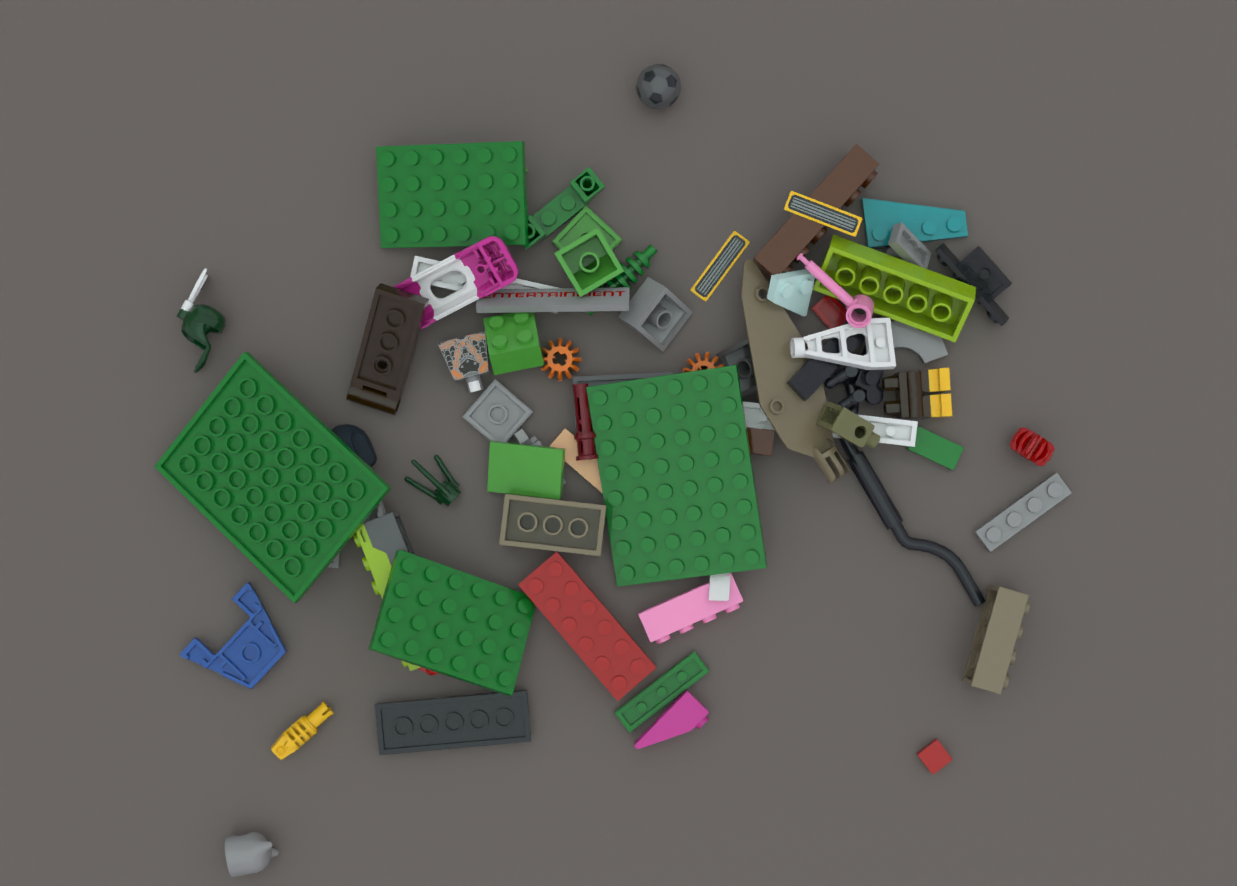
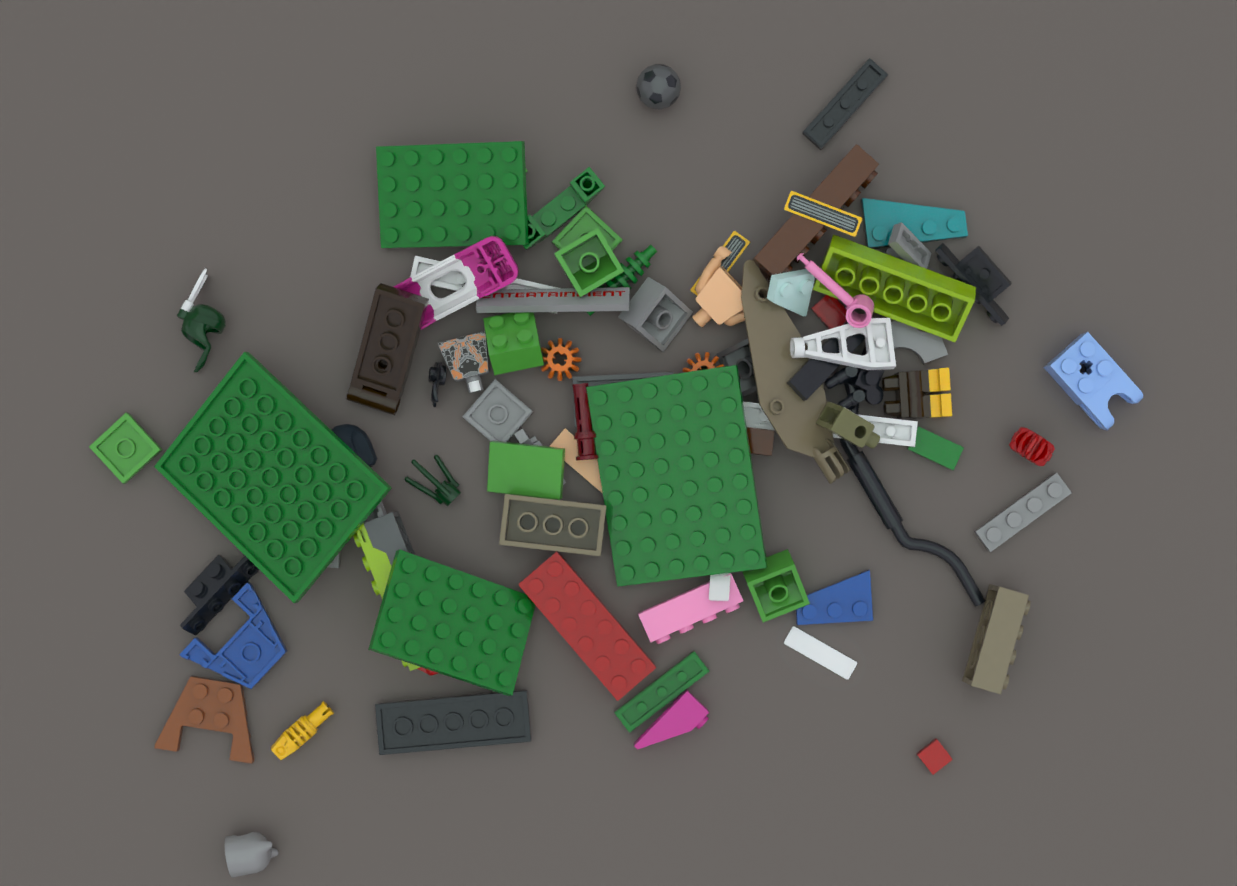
(125, 448): none -> bright green plate
(214, 590): none -> black bracket
(214, 707): none -> dark orange wing
(438, 376): none -> black plate
(718, 294): none -> light nougat torso
(777, 587): none -> bright green slope
(820, 652): none -> white sticker
(841, 602): none -> blue wing
(845, 103): none -> black tile
(1096, 385): none -> light blue brick

